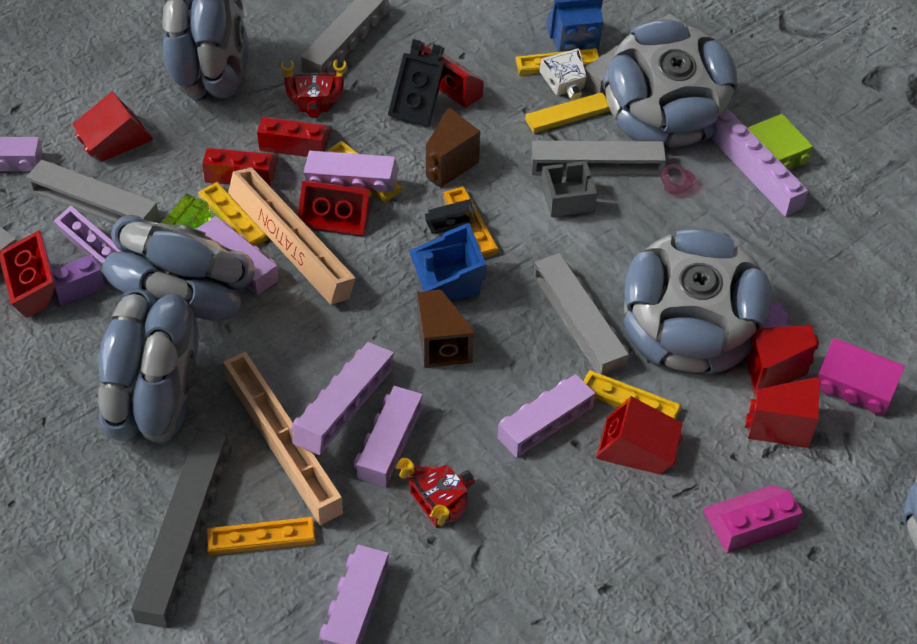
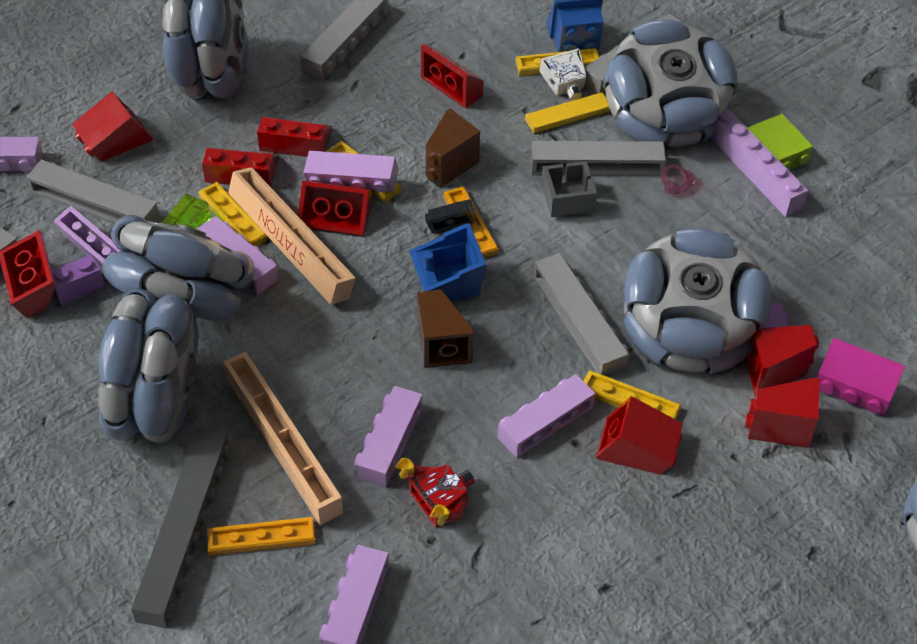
(314, 91): red torso -> none
(342, 398): lavender brick -> none
(417, 84): black tile -> none
(754, 517): dark pink slope -> none

